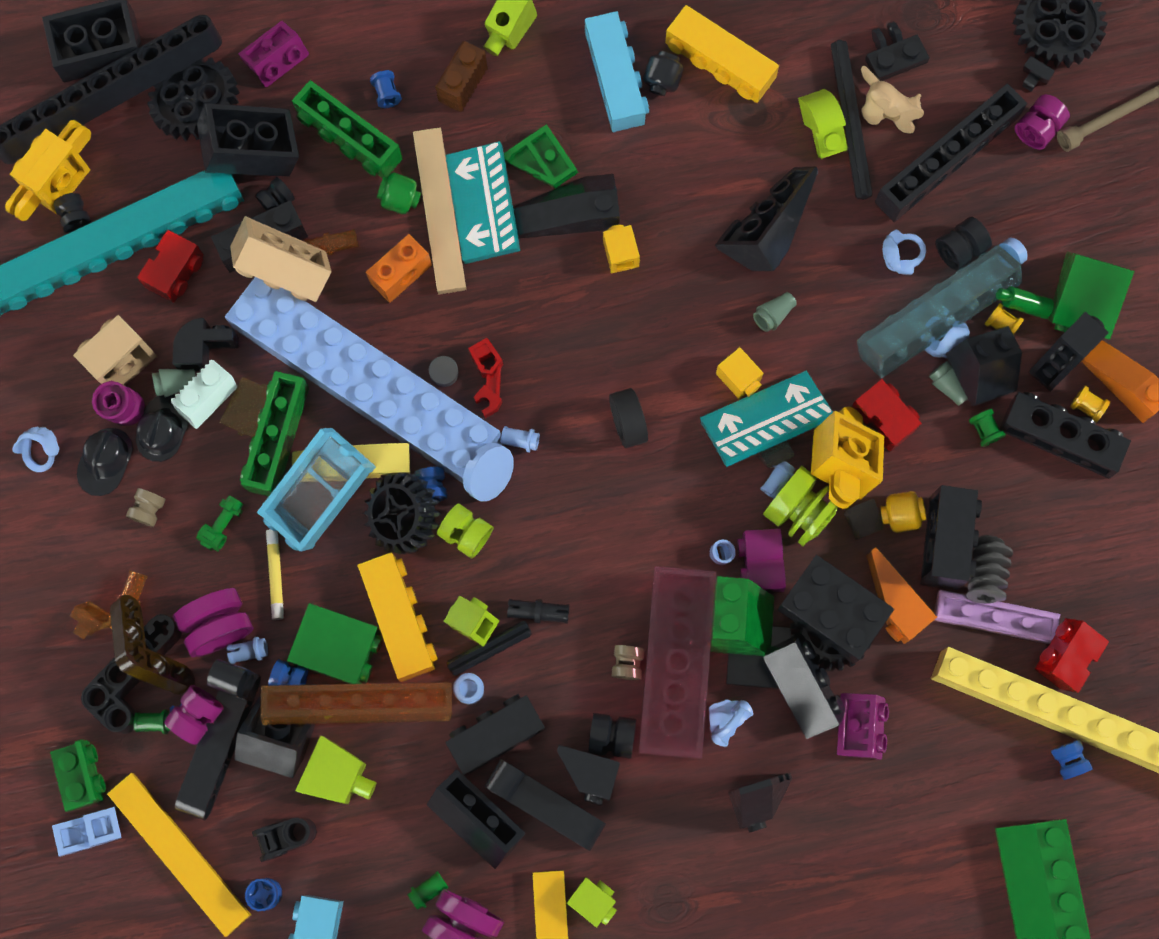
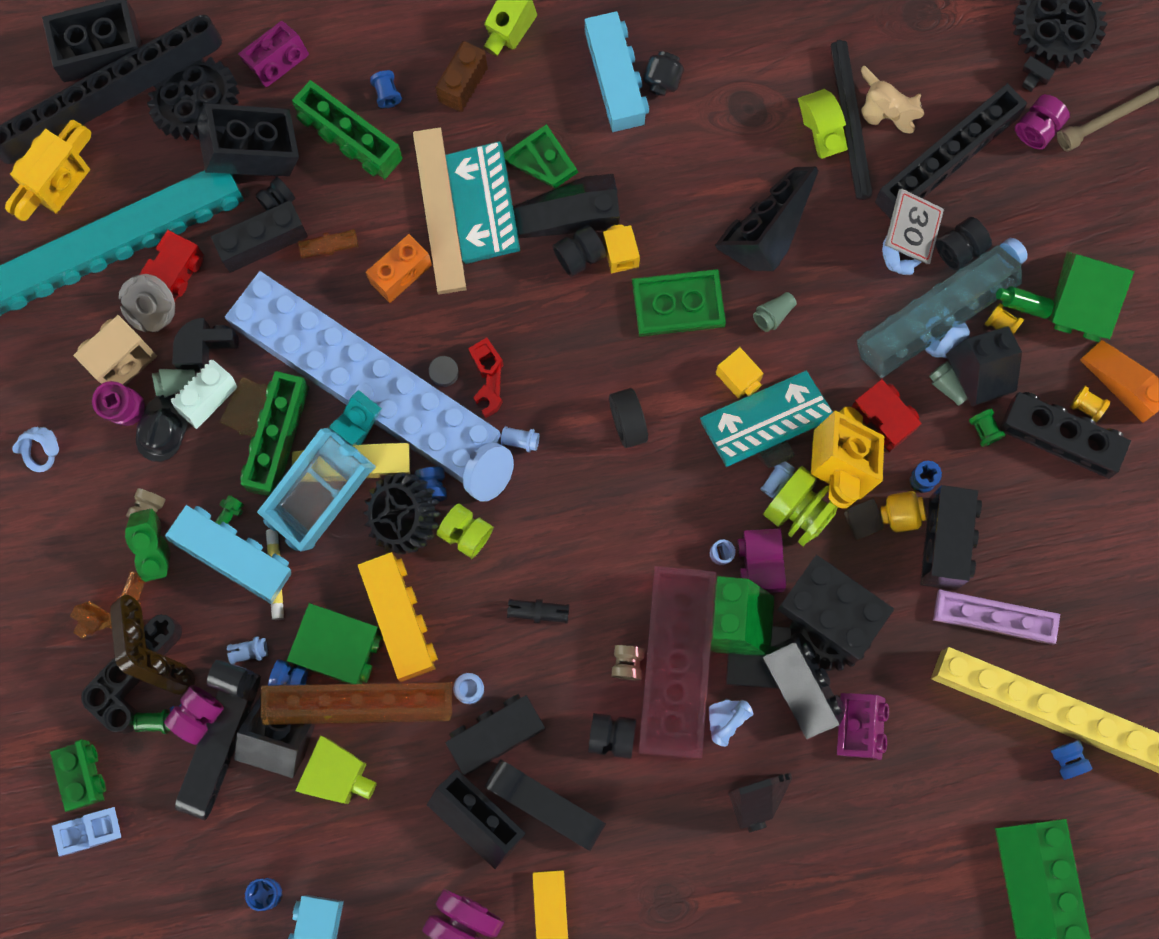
(71, 210): black wheel -> none
(104, 461): black piece -> none
(147, 303): none -> light grey tile
(148, 545): none -> green brick
(179, 854): yellow tile -> none
(213, 622): magenta wheel -> none
(228, 553): none -> medium azure brick
(278, 838): black piece -> none
(280, 260): tan brick -> none
(356, 419): none -> teal slope
(398, 193): green head -> none
(427, 890): green pin -> none
(471, 620): lime brick -> none
(492, 647): black axle -> none
(583, 248): none -> black wheel
(590, 773): black slope -> none
(593, 902): lime brick -> none
(678, 302): none -> green tile
(721, 54): yellow brick -> none
(897, 57): black hinge -> none
(910, 611): orange slope -> none
(914, 226): none -> light grey piece
(923, 485): none -> blue bush
(991, 570): dark grey piece -> none
(1069, 351): black brick -> none
(1070, 654): red brick -> none

